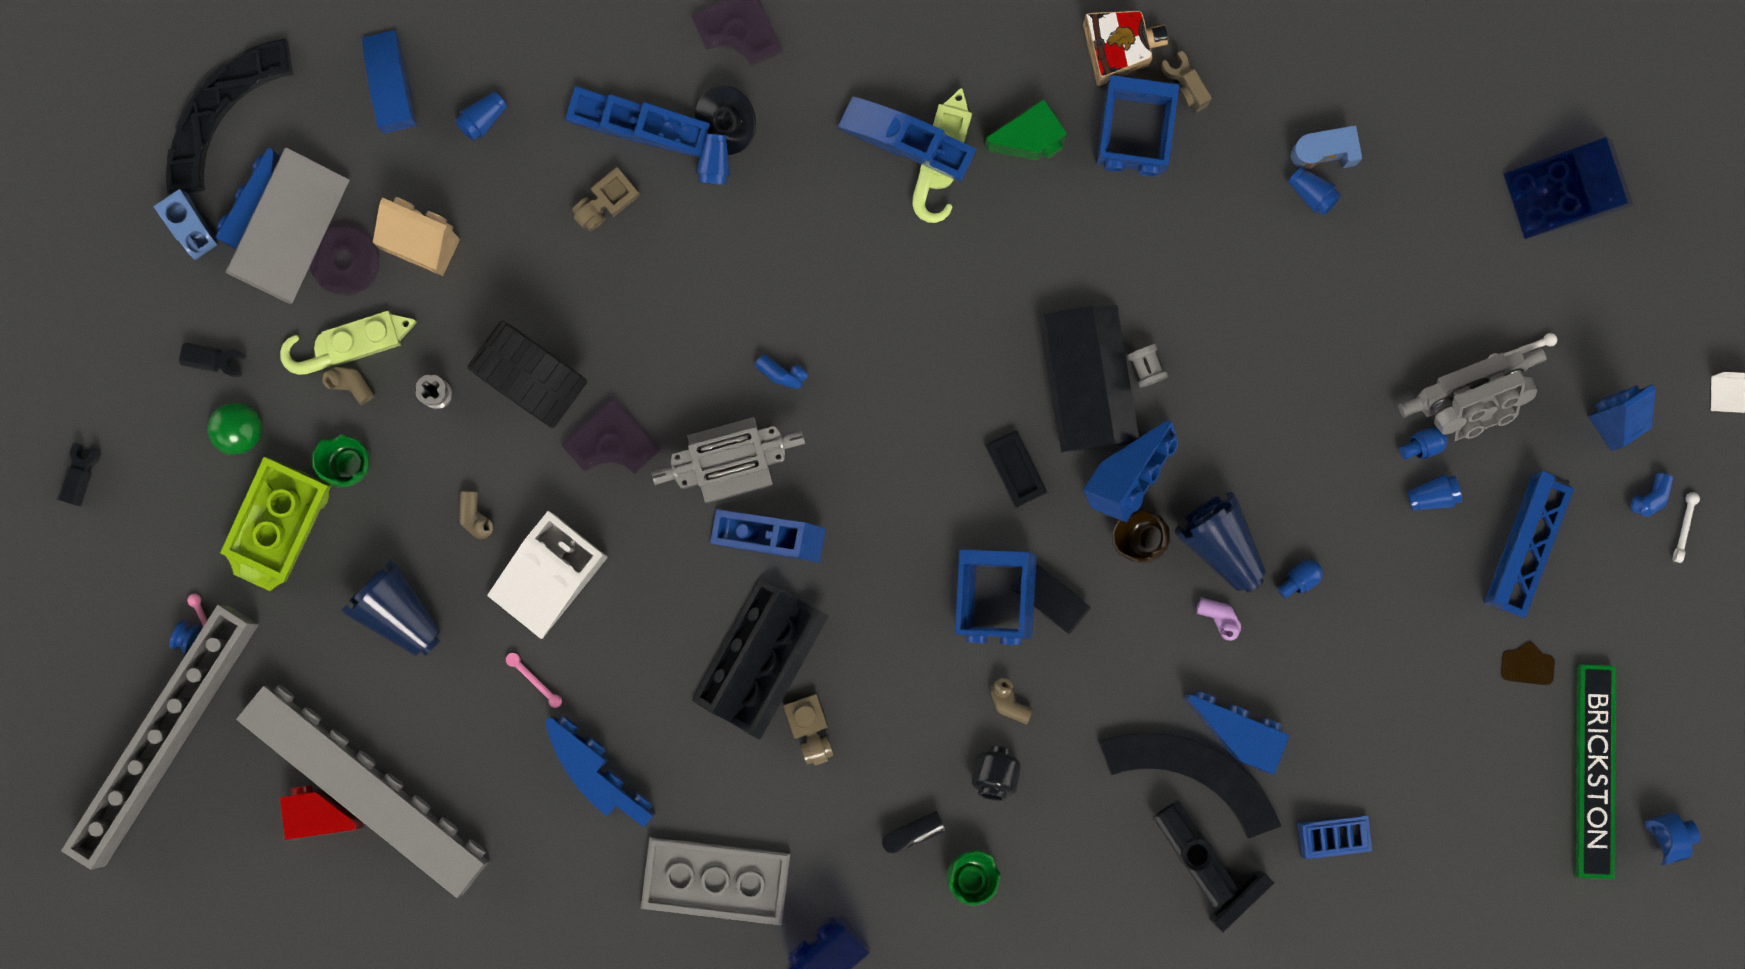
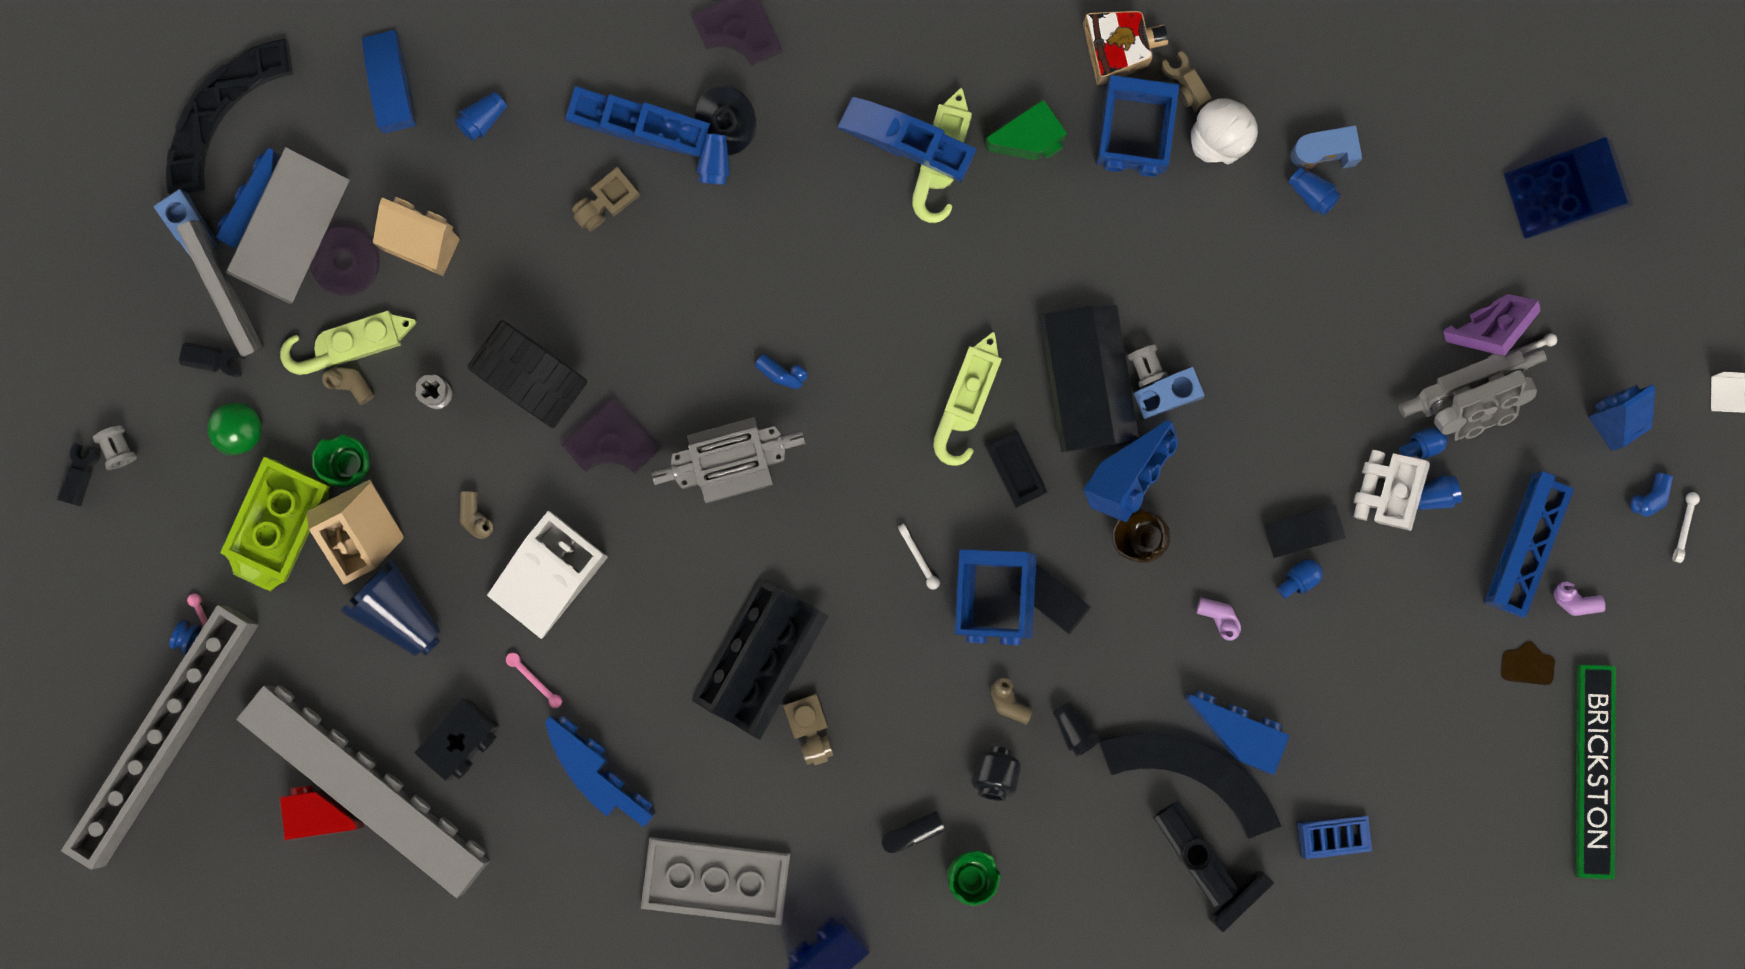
(106, 438): none -> light grey bush
(219, 287): none -> light grey tile
(354, 531): none -> tan slope
(438, 748): none -> black brick
(768, 535): blue slope -> none
(932, 581): none -> white hinge
(967, 397): none -> yellowish green plate
(1076, 730): none -> black cone
(1169, 393): none -> medium blue leg
(1223, 131): none -> white hair
(1224, 542): dark blue cone -> none
(1304, 531): none -> black slope
(1400, 492): none -> white plate
(1496, 326): none -> medium lavender wing
(1574, 603): none -> lavender arm
(1674, 836): blue piece -> none

